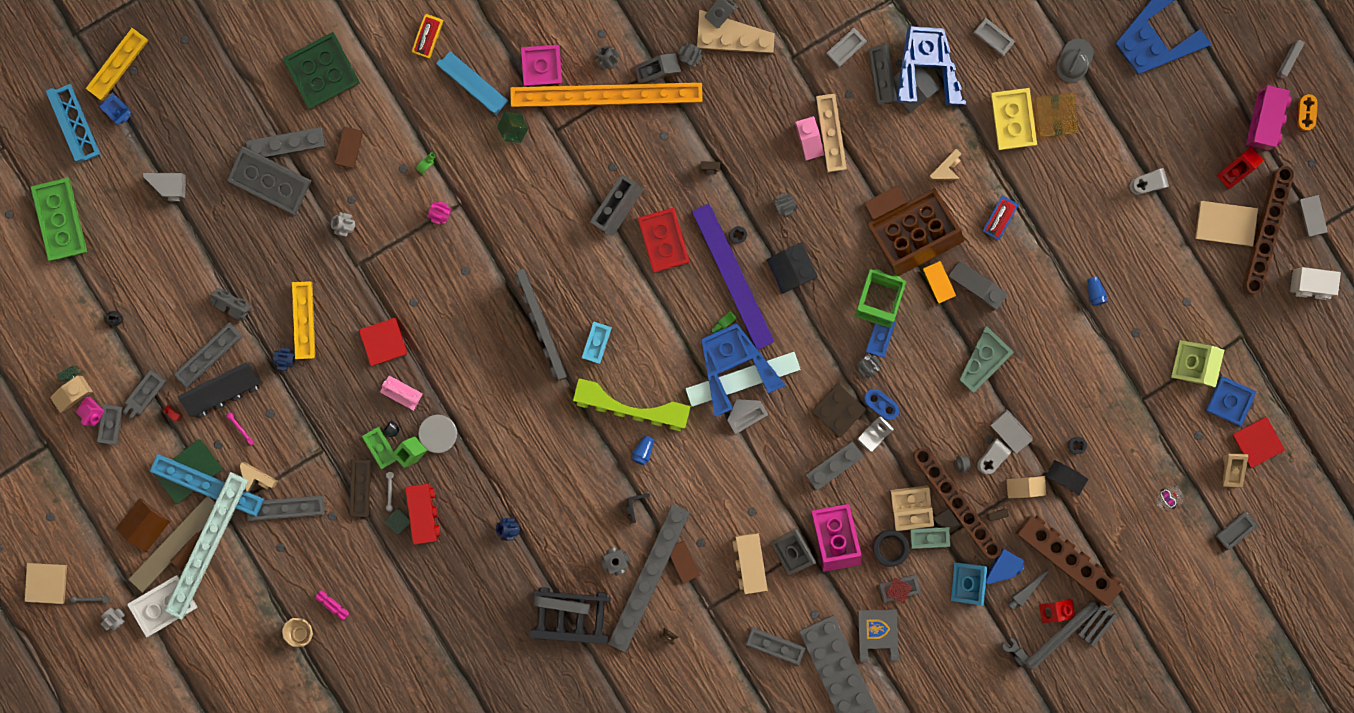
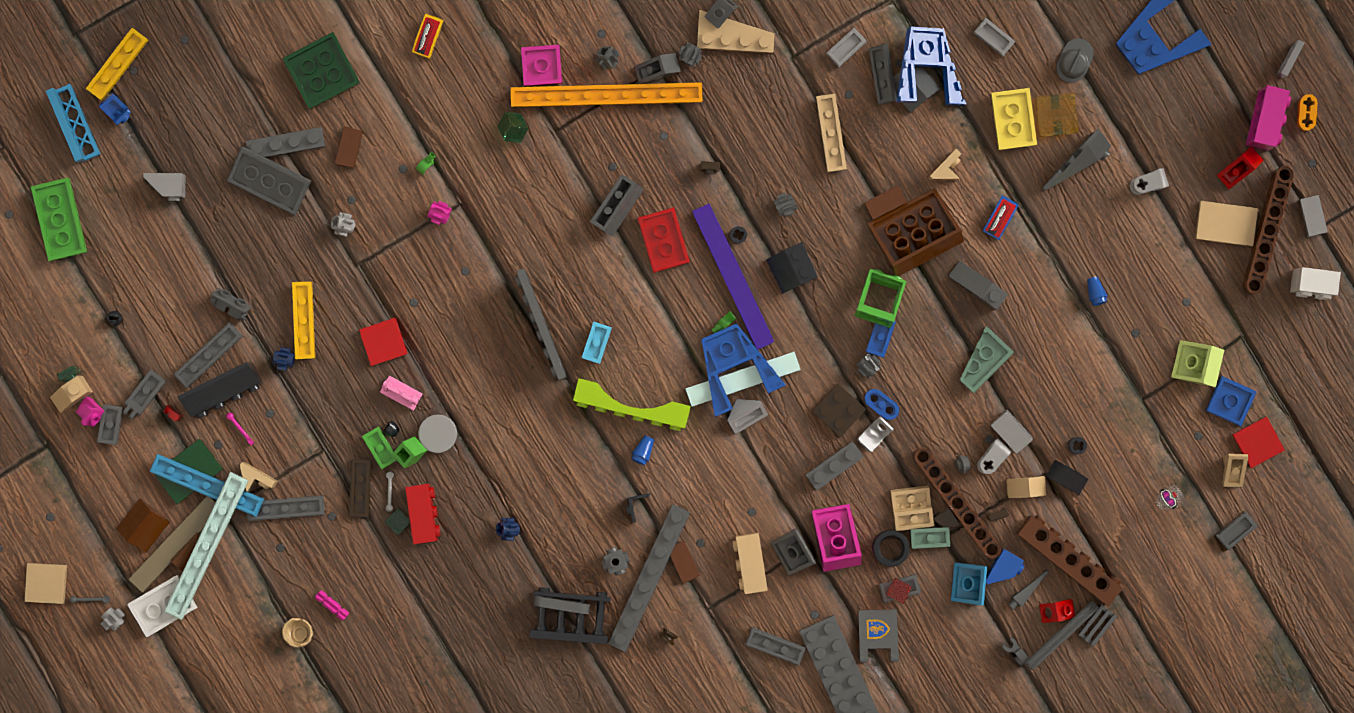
(472, 83): dark azure fence -> none
(809, 138): bright pink slope -> none
(939, 282): light orange tile -> none
(1090, 151): none -> dark grey wedge

